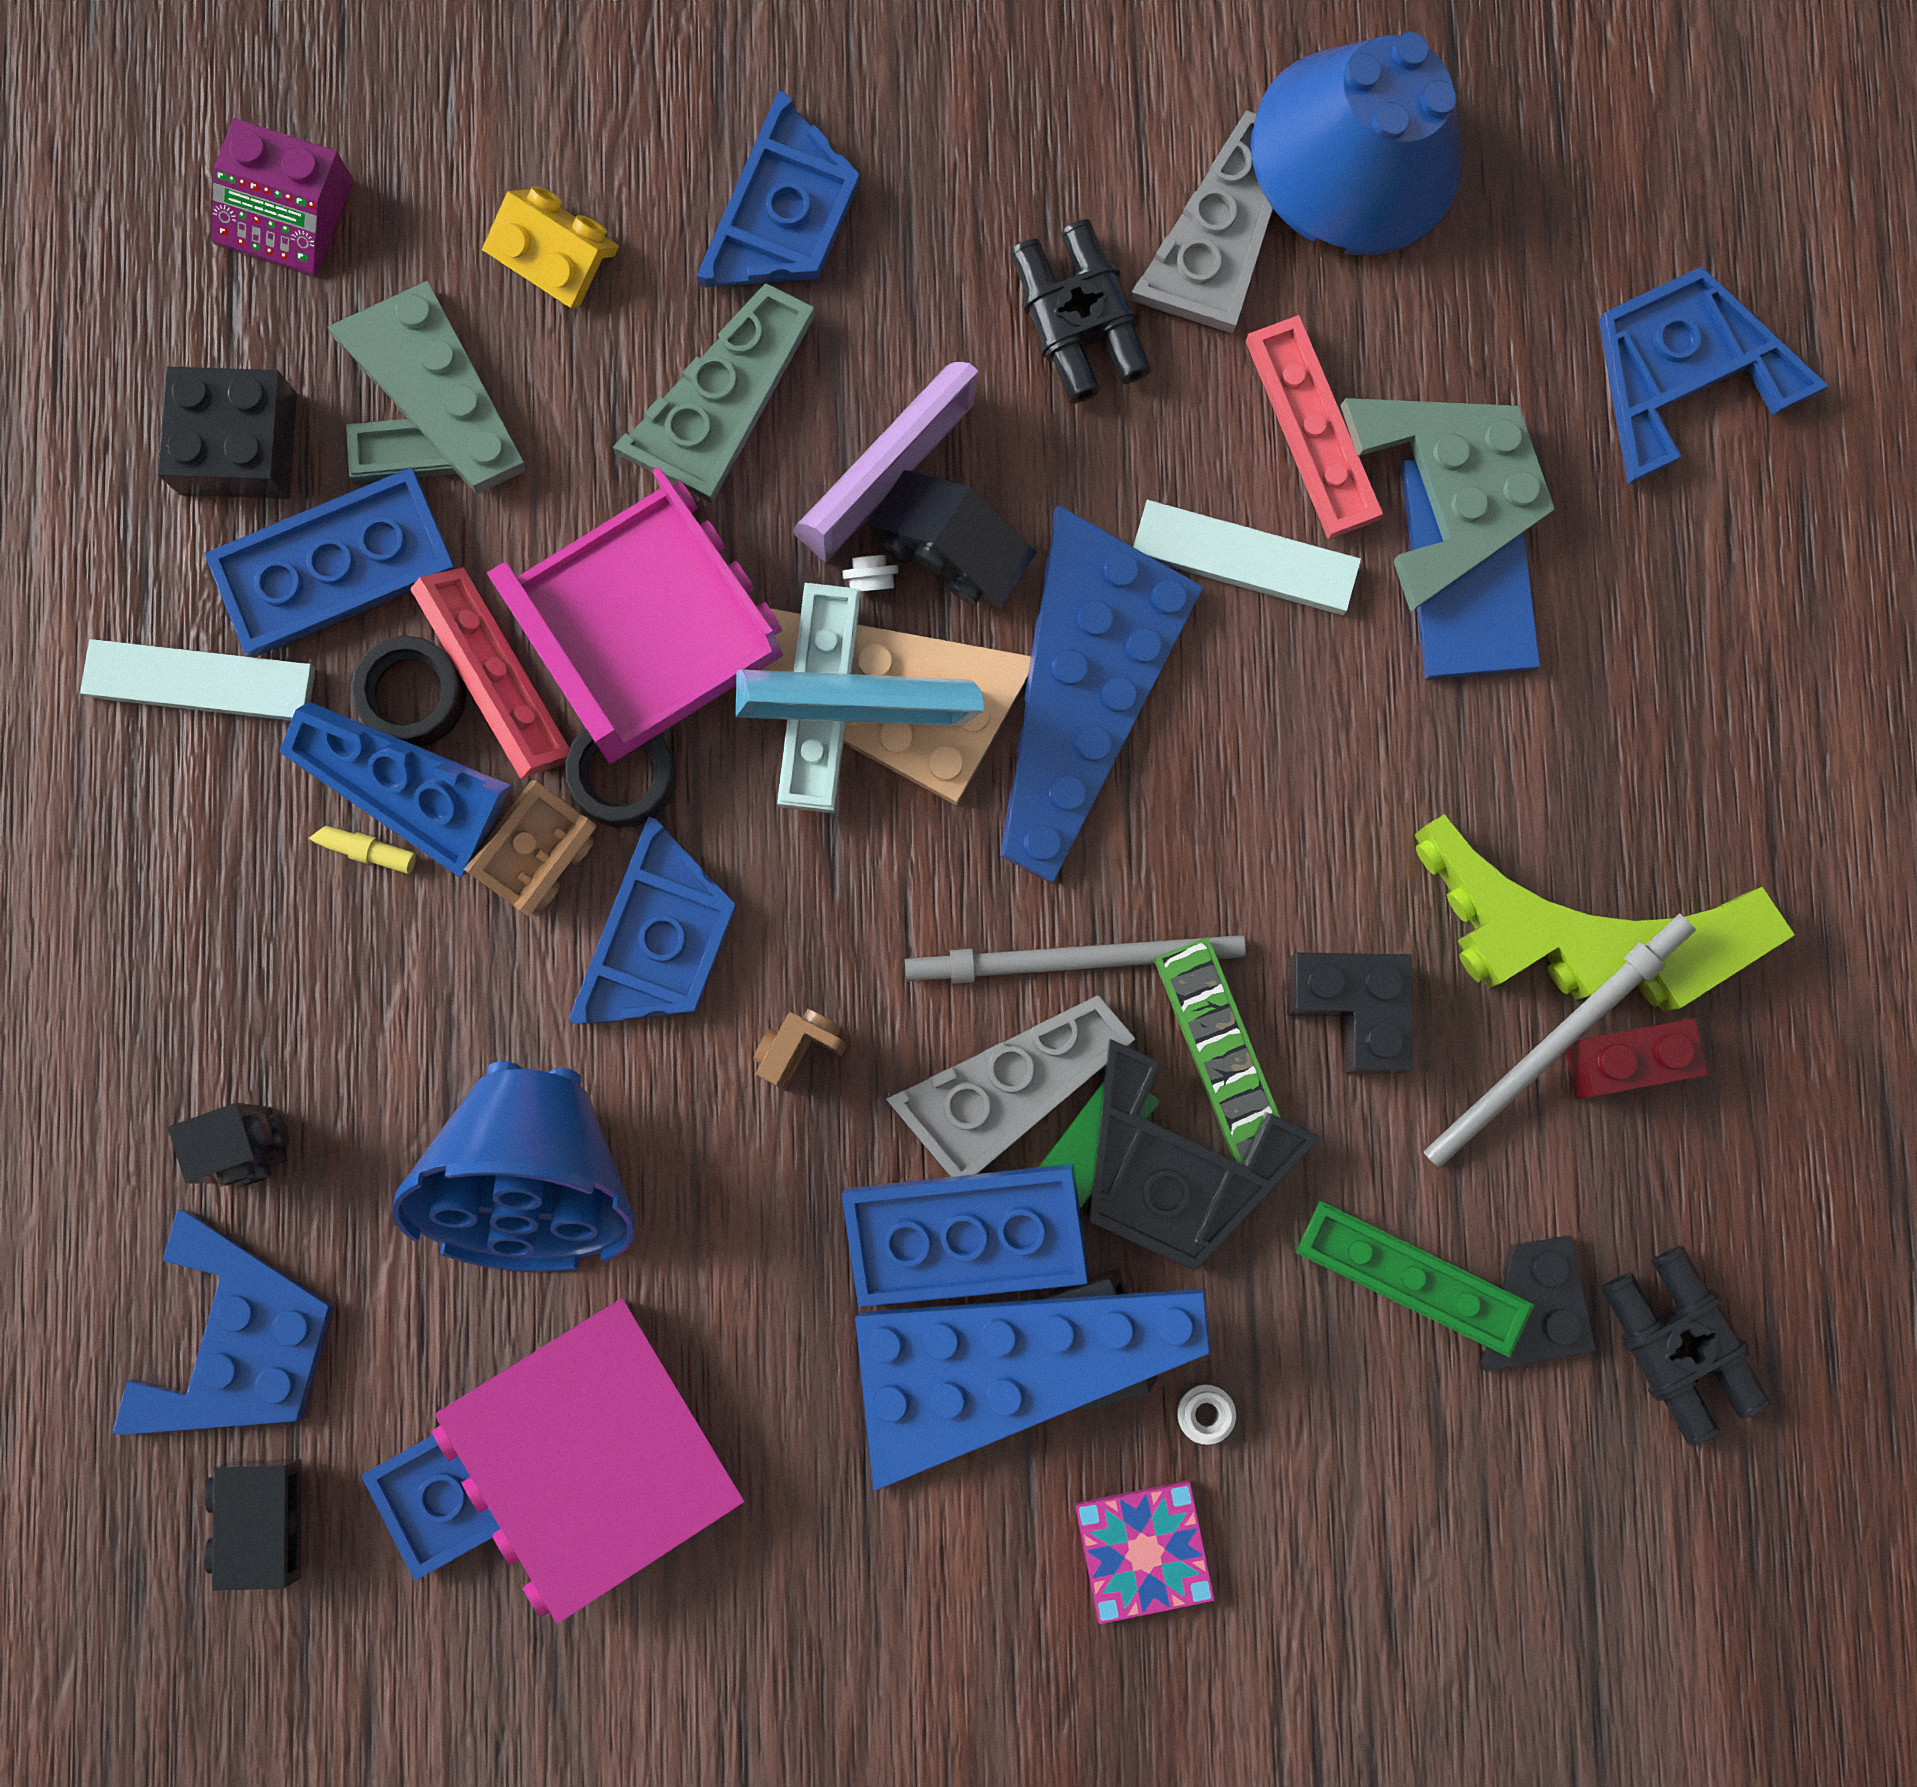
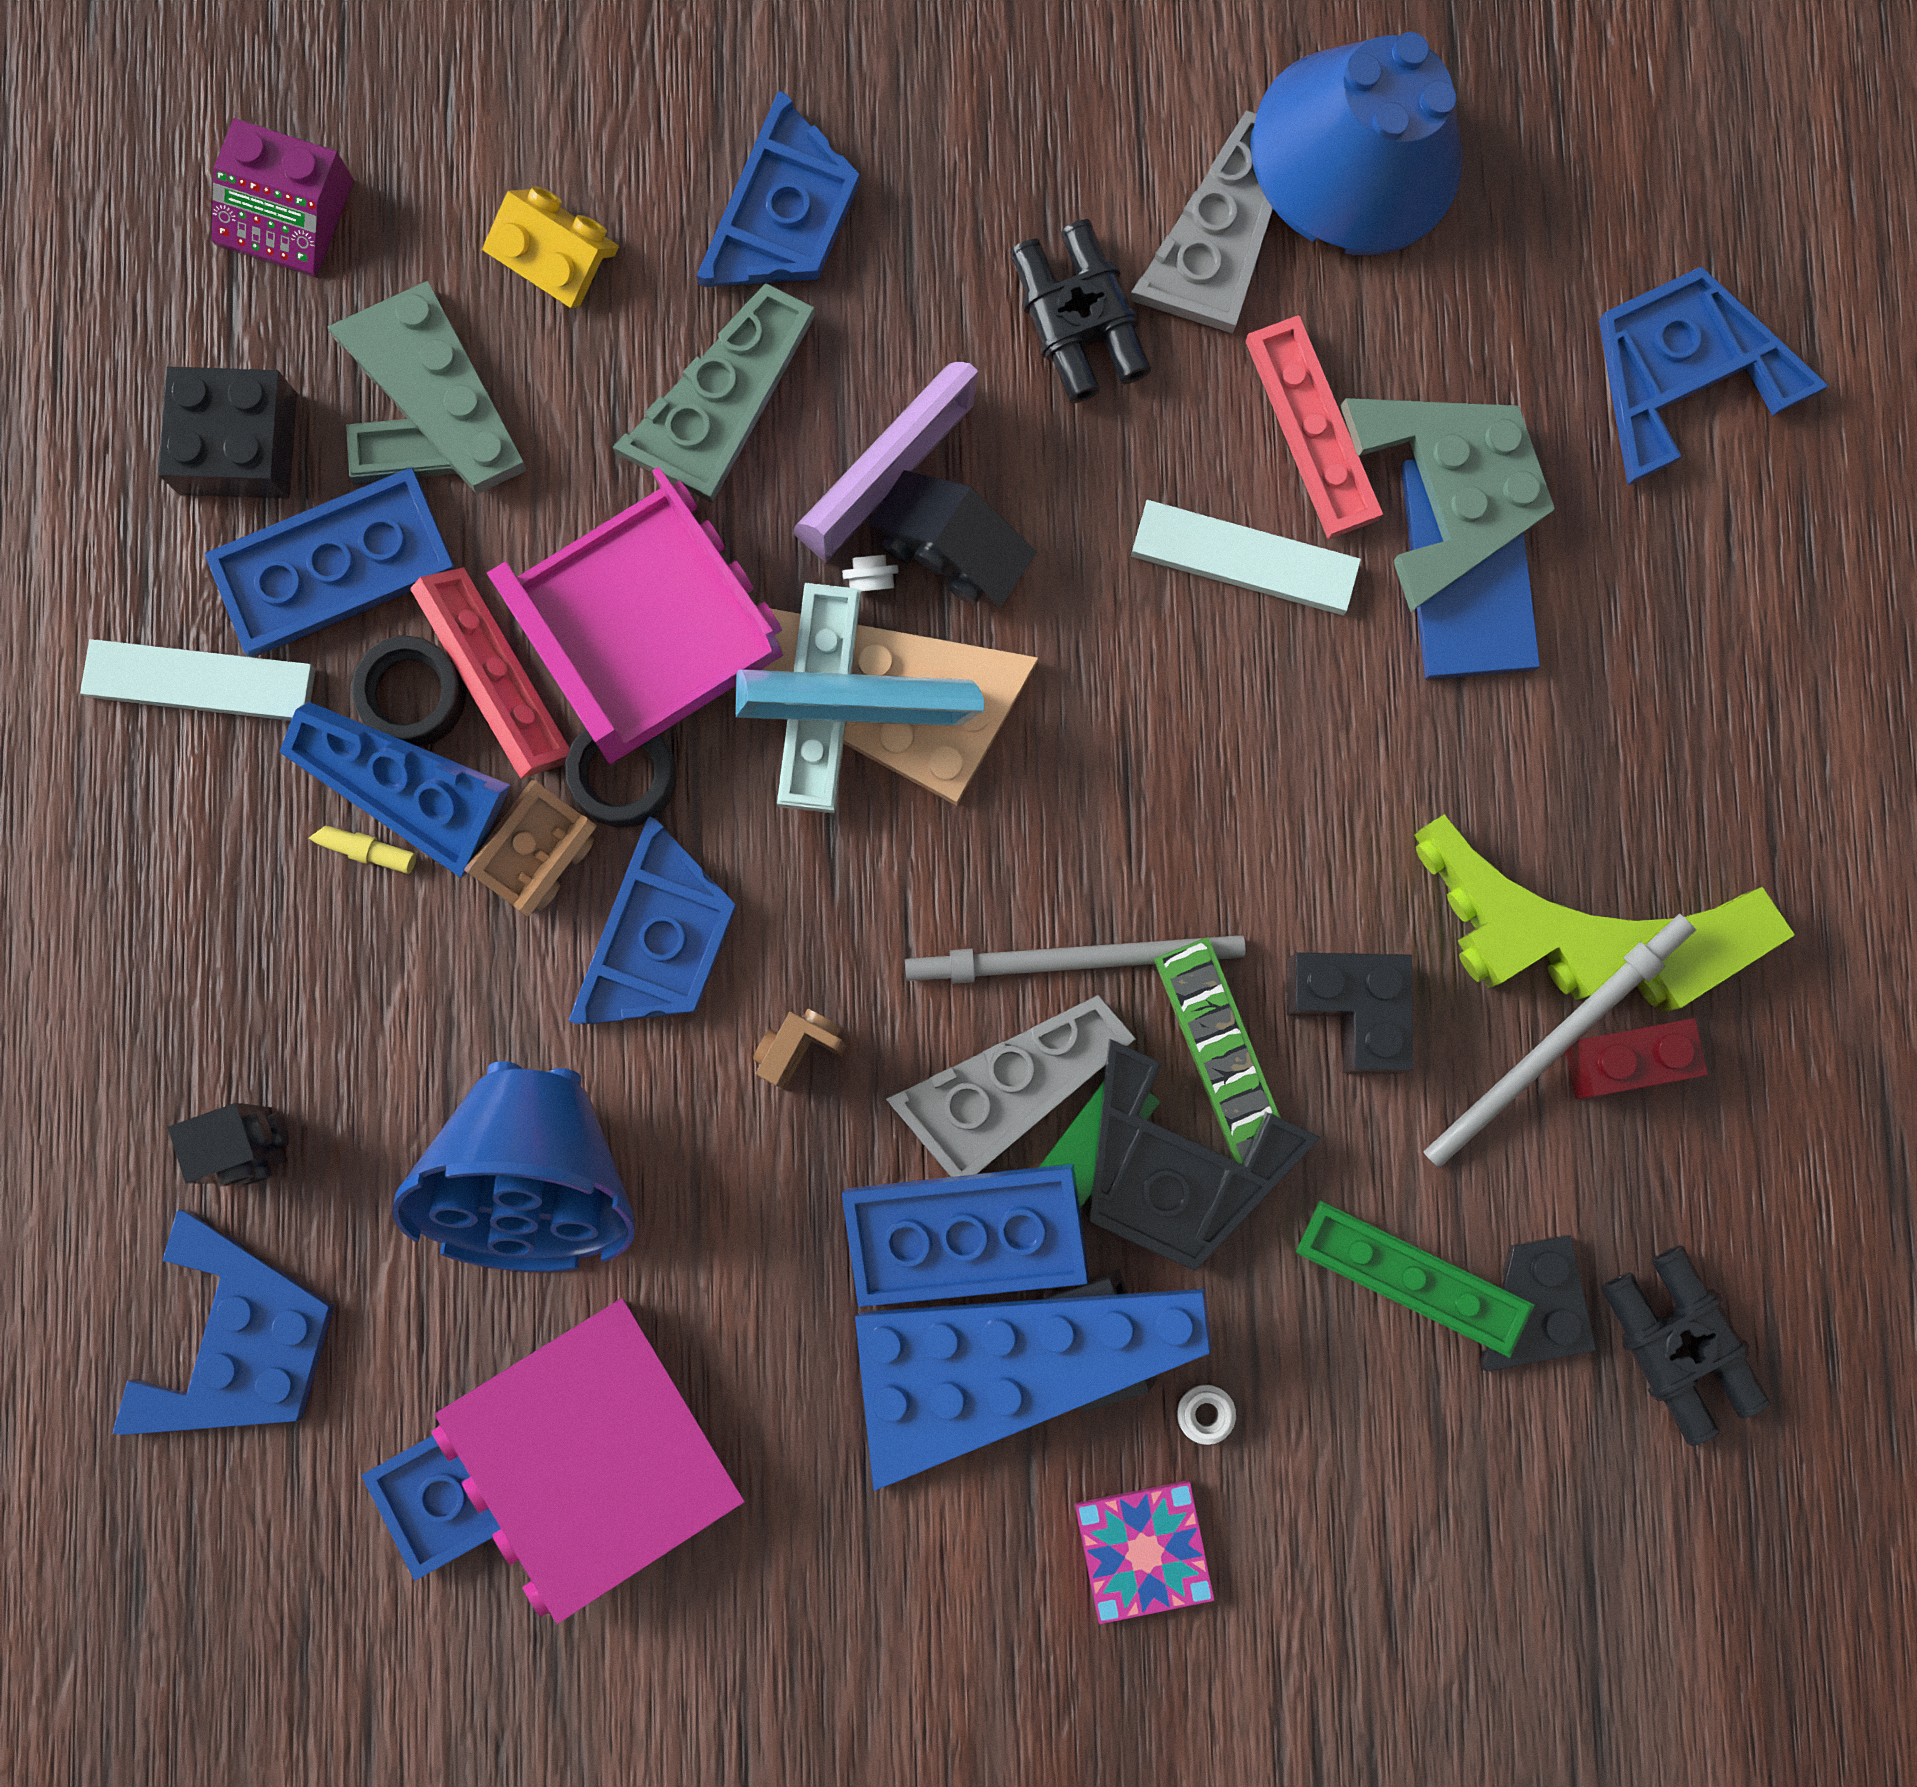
(254, 1524): black brick -> none
(1093, 661): blue wing -> none

